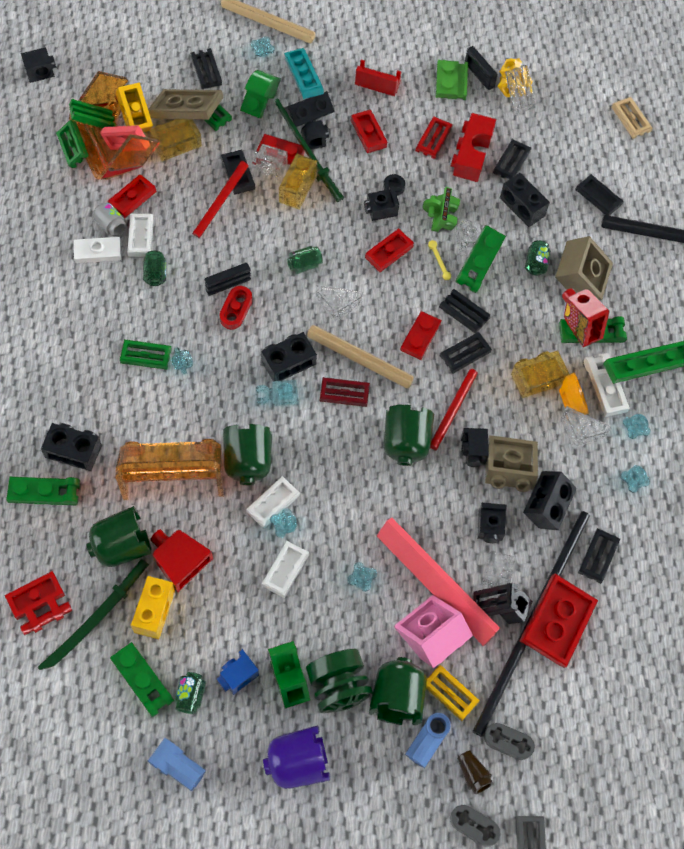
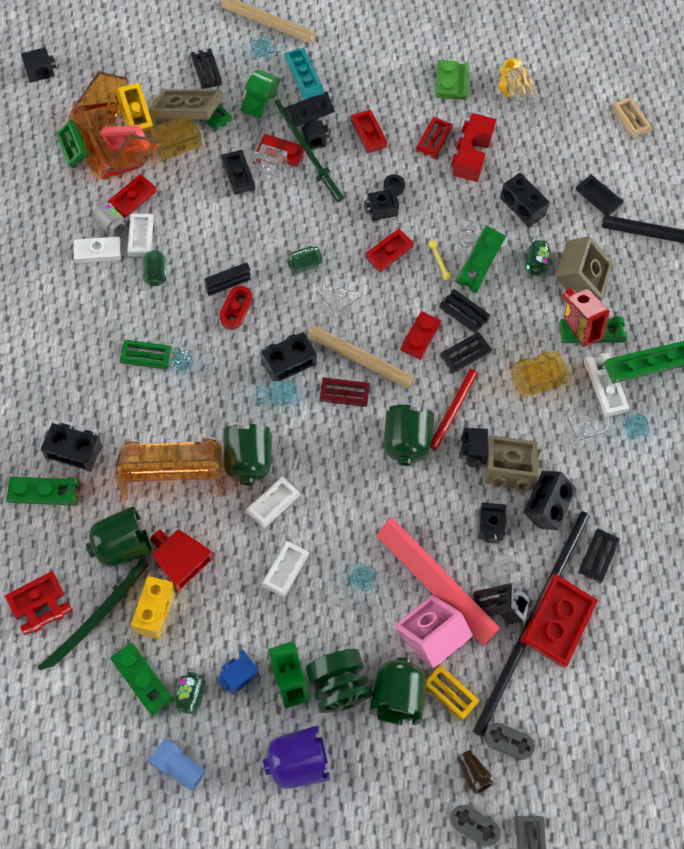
(91, 114): green tile -> none
(220, 199): red bar -> none
(290, 522): clear light blue plate -> none
(298, 181): clear yellow brick -> none
(377, 80): red hinge -> none
(427, 741): medium blue piece -> none
(439, 207): bright green hips -> none
(481, 68): black tile -> none
(505, 172): black tile -> none
(572, 394): light orange piece -> none
(640, 474): clear light blue plate -> none

